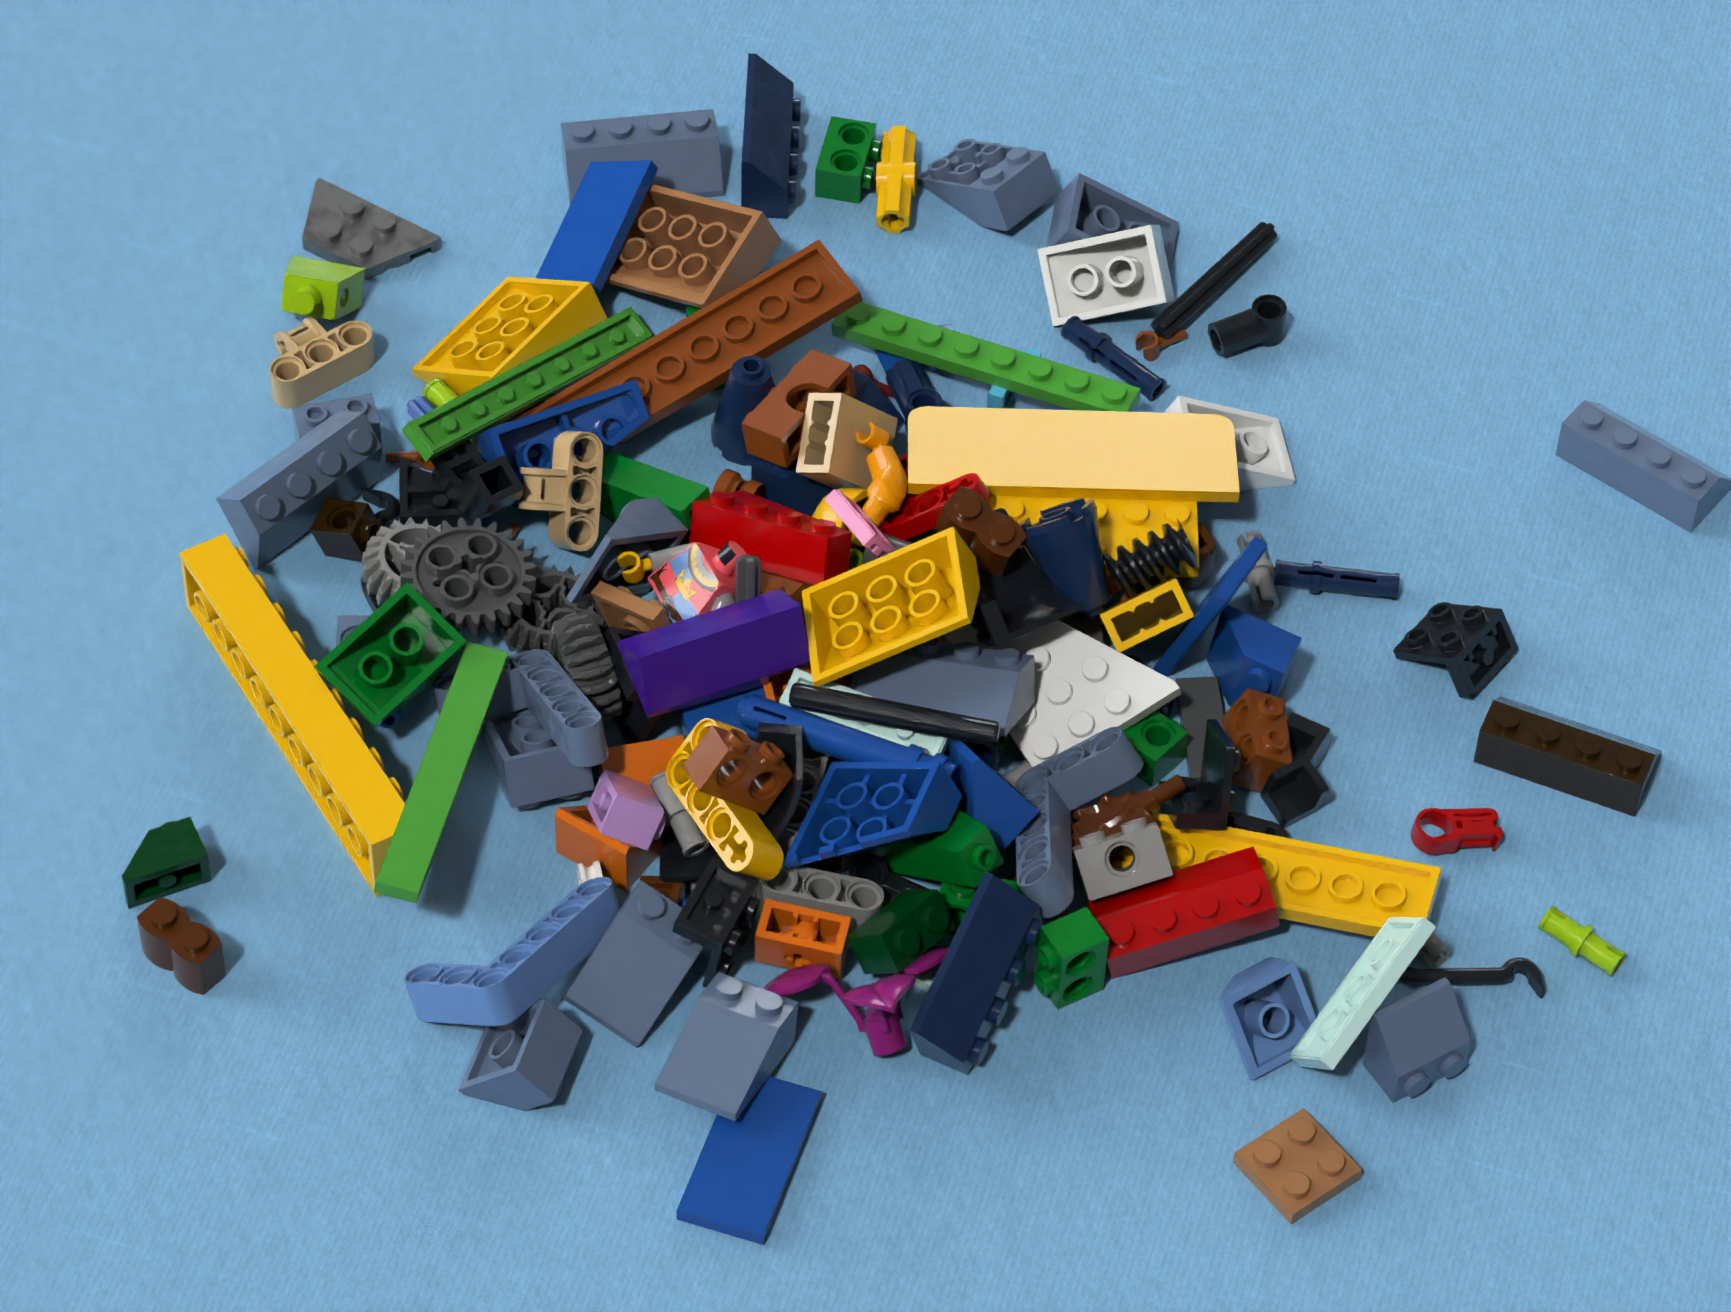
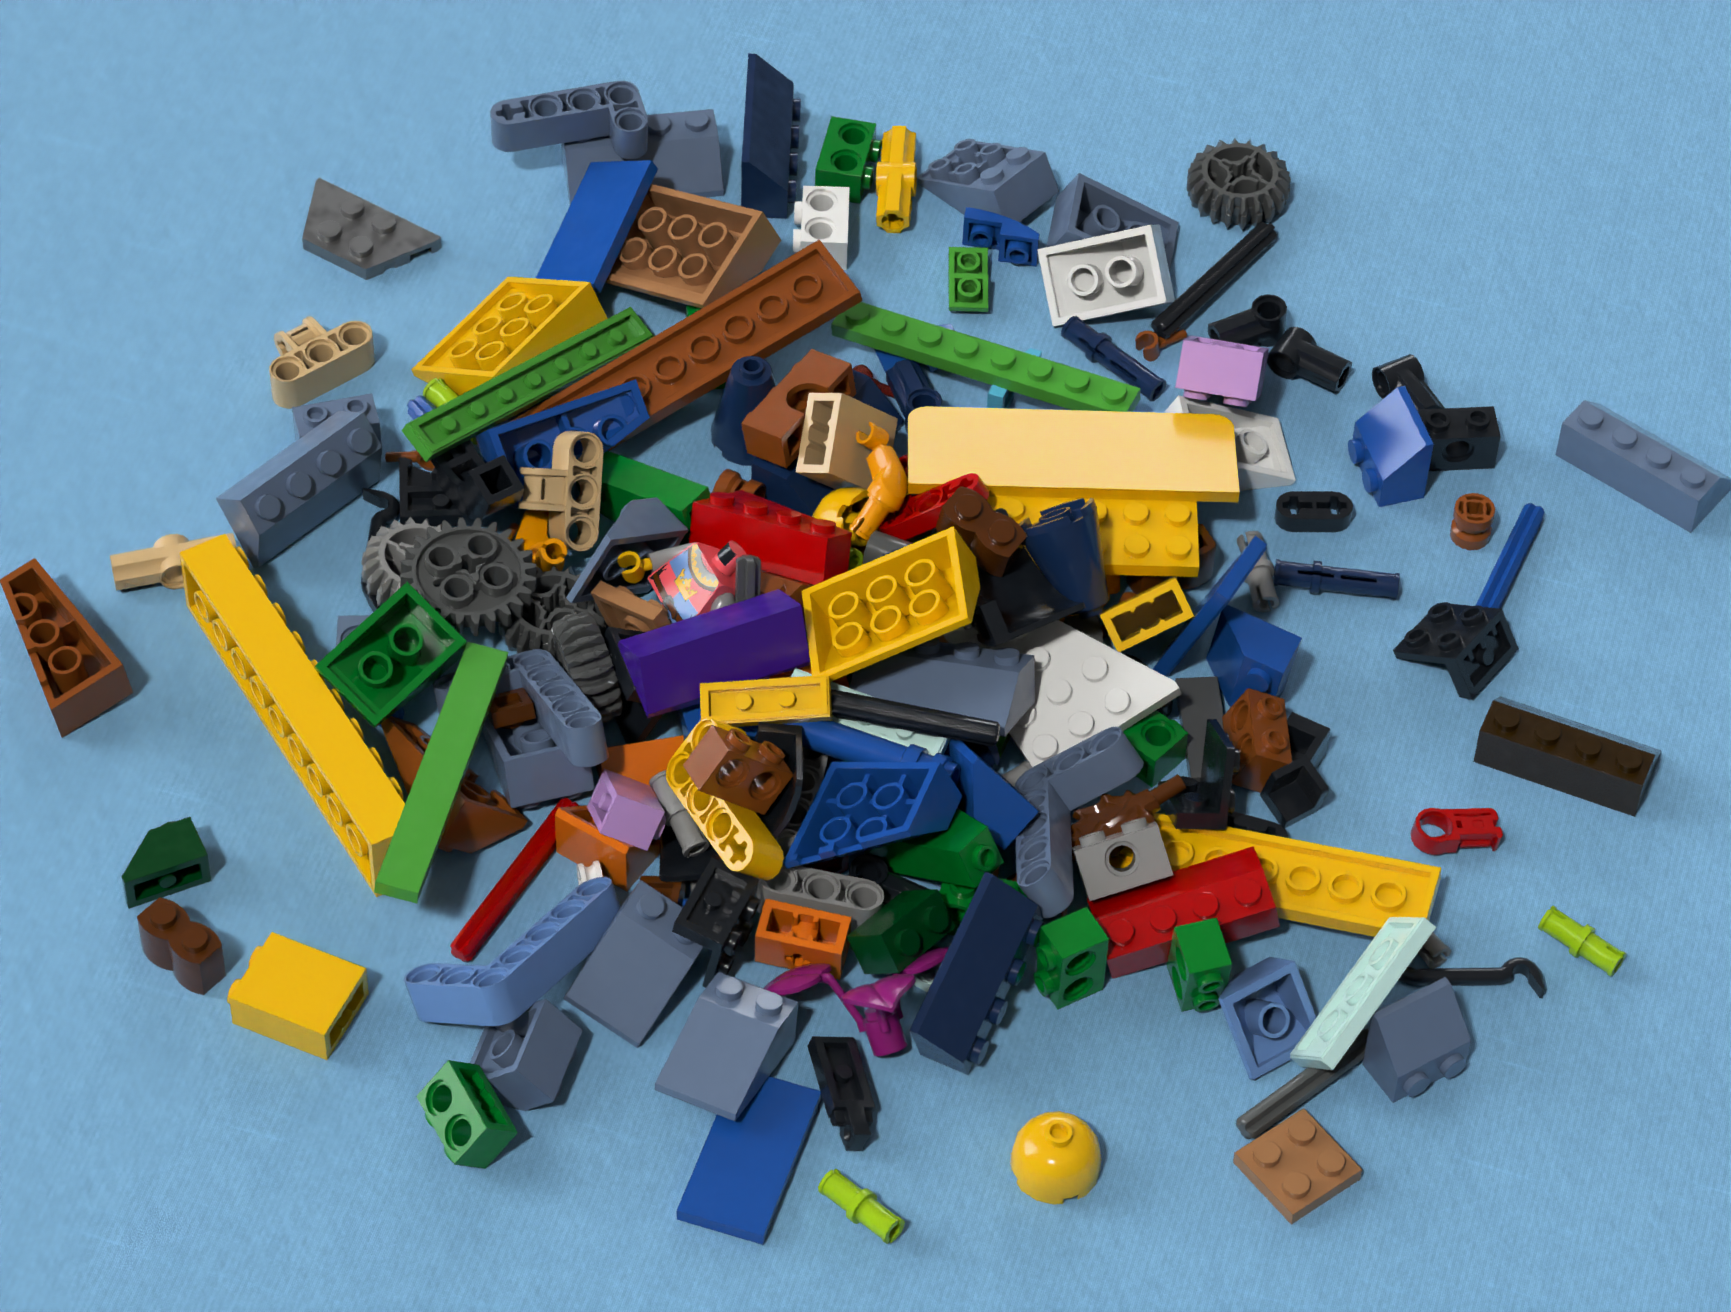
(68, 655): none -> dark orange wedge
(155, 564): none -> tan piece
(298, 995): none -> yellow brick
(316, 288): lime torso -> none
(344, 528): dark brown brick -> none
(466, 1114): none -> green brick
(476, 815): none -> dark orange wedge
(508, 888): none -> red axle
(511, 709): none -> reddish brown plate
(534, 532): none -> light orange arm
(573, 116): none -> sand blue beam
(767, 700): none -> yellow tile
(824, 218): none -> white brick
(843, 1088): none -> black hinge
(859, 523): bright pink tile -> none
(861, 1206): none -> lime pin
(968, 279): none -> bright green slope
(994, 231): none -> blue slope
(1056, 1157): none -> yellow cylinder
(1150, 559): black piece -> none
(1198, 965): none -> green brick
(1221, 369): none -> lavender brick
(1238, 183): none -> dark grey gear
(1297, 1091): none -> dark grey axle
(1299, 355): none -> black piece
(1313, 511): none -> black beam
(1392, 450): none -> blue slope
(1405, 372): none -> black piece
(1462, 437): none -> black brick
(1472, 521): none -> dark orange wheel
(1511, 557): none -> blue axle

